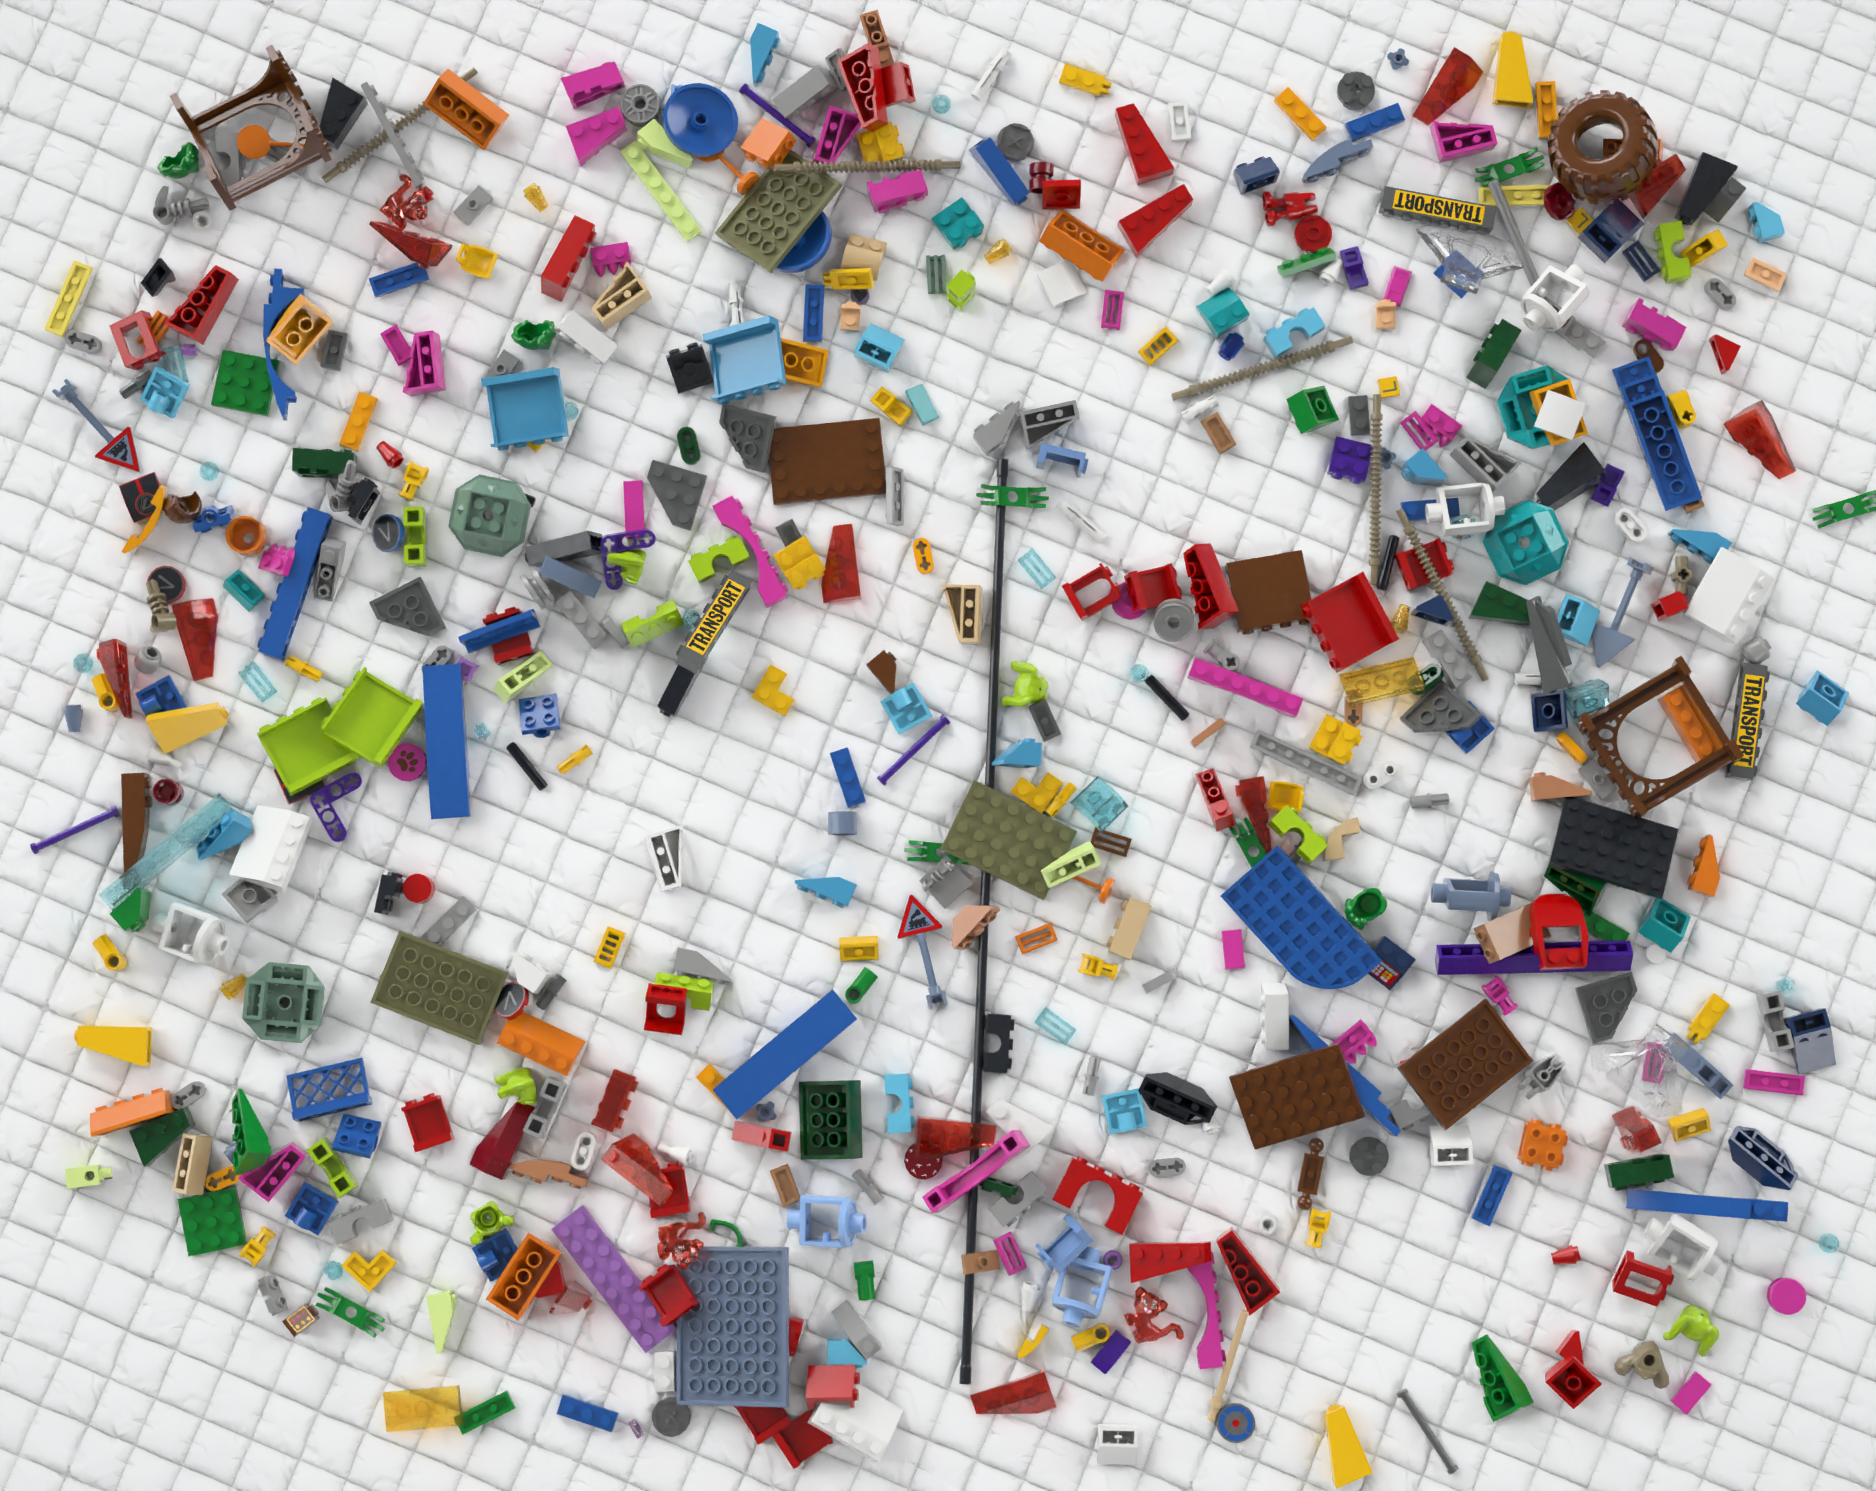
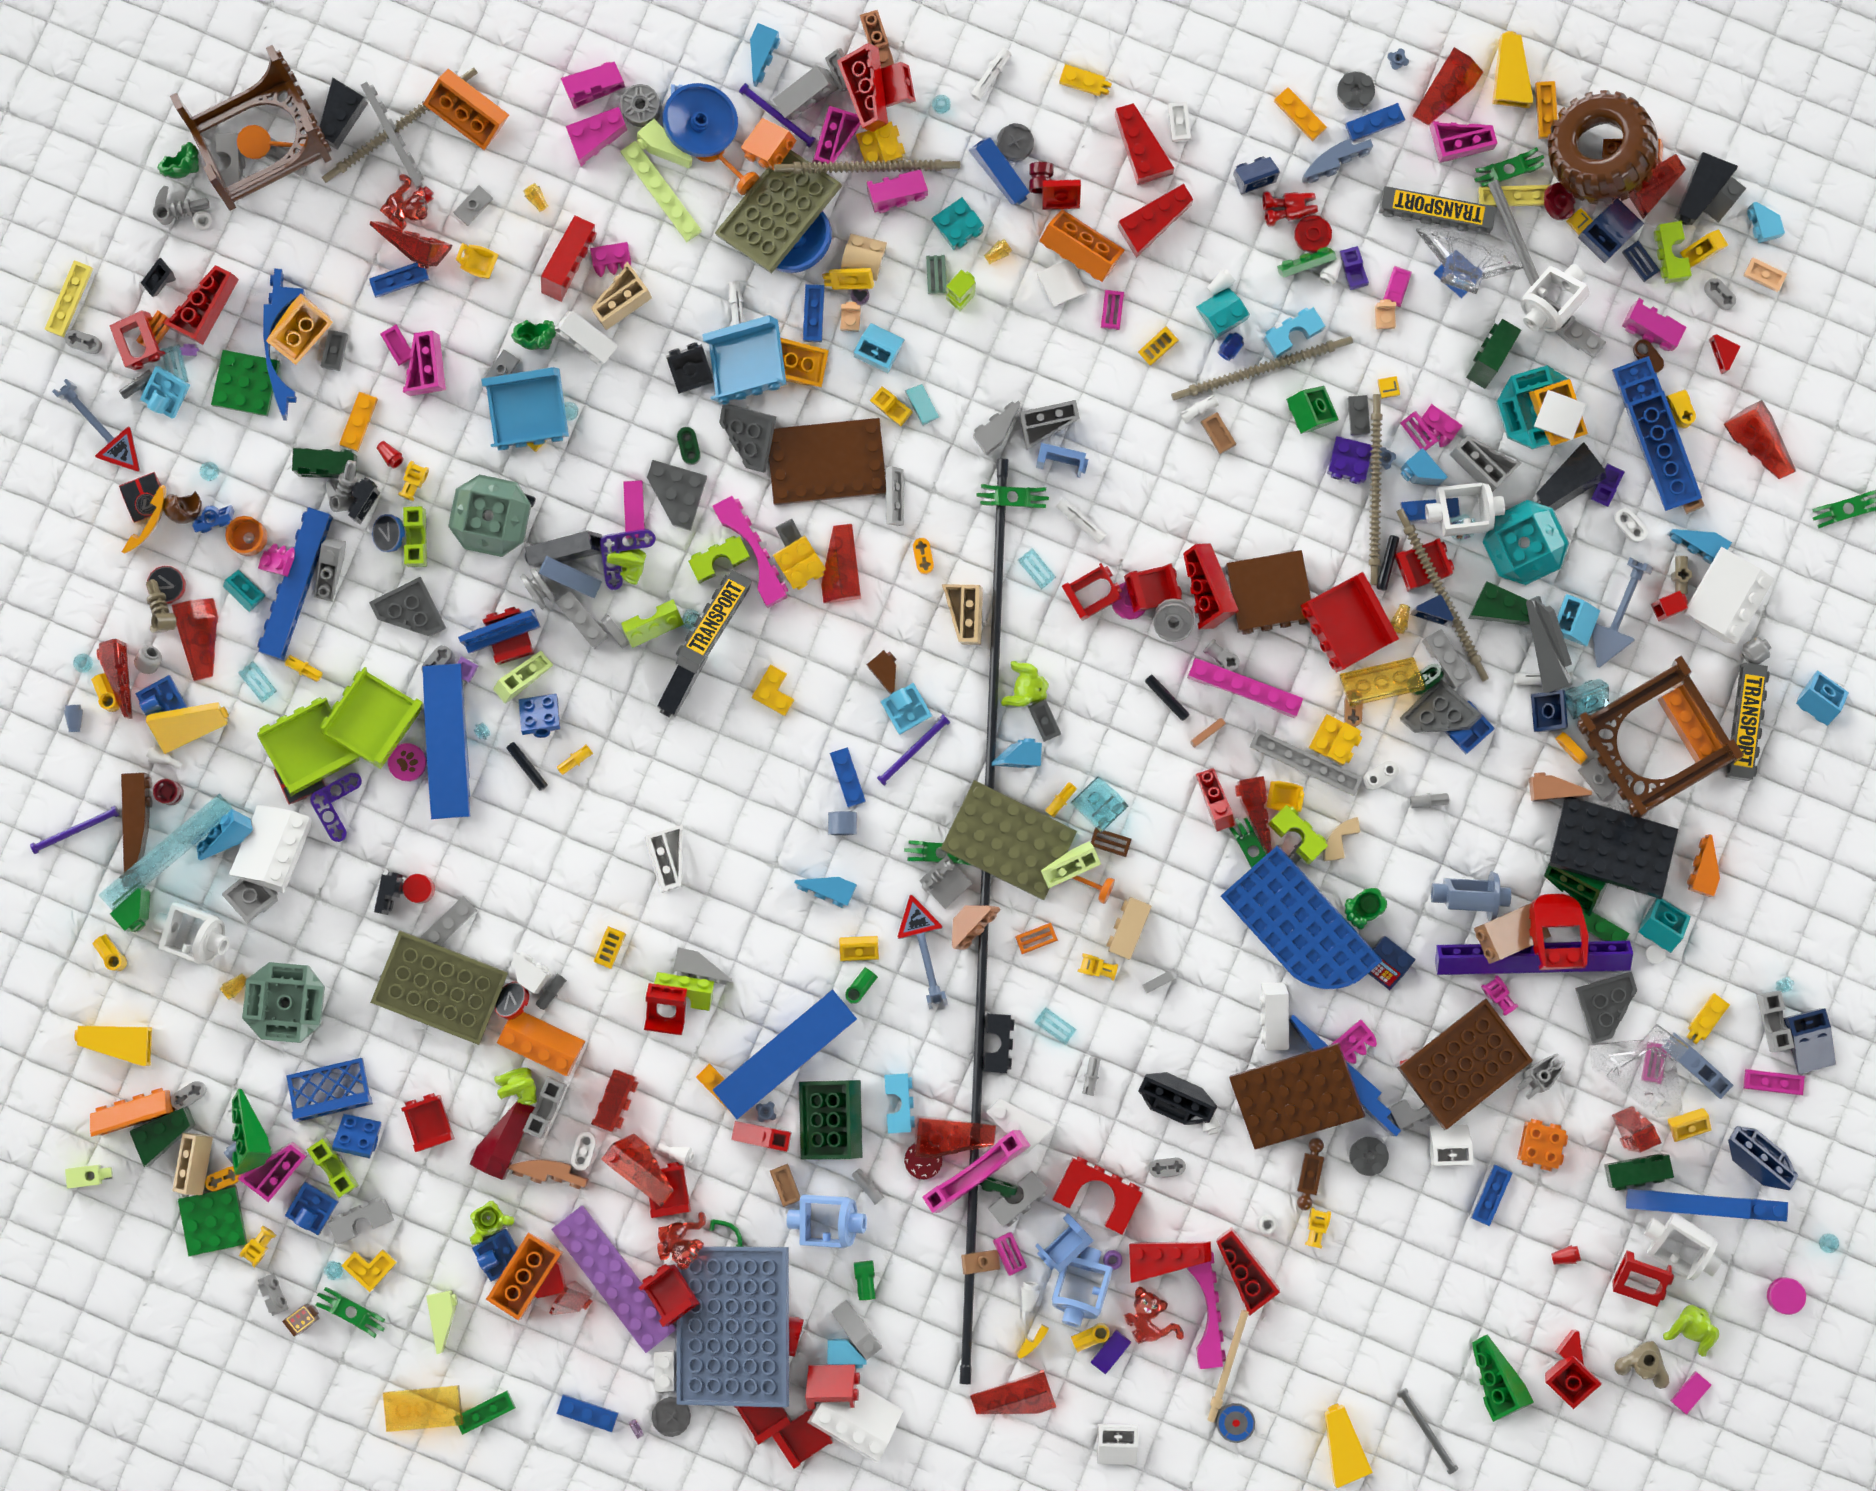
(1040, 796): yellow plate -> none
(1124, 1111): medium azure plate -> none
(1138, 673): clear light blue plate -> none
(1233, 949): dark pink tile -> none

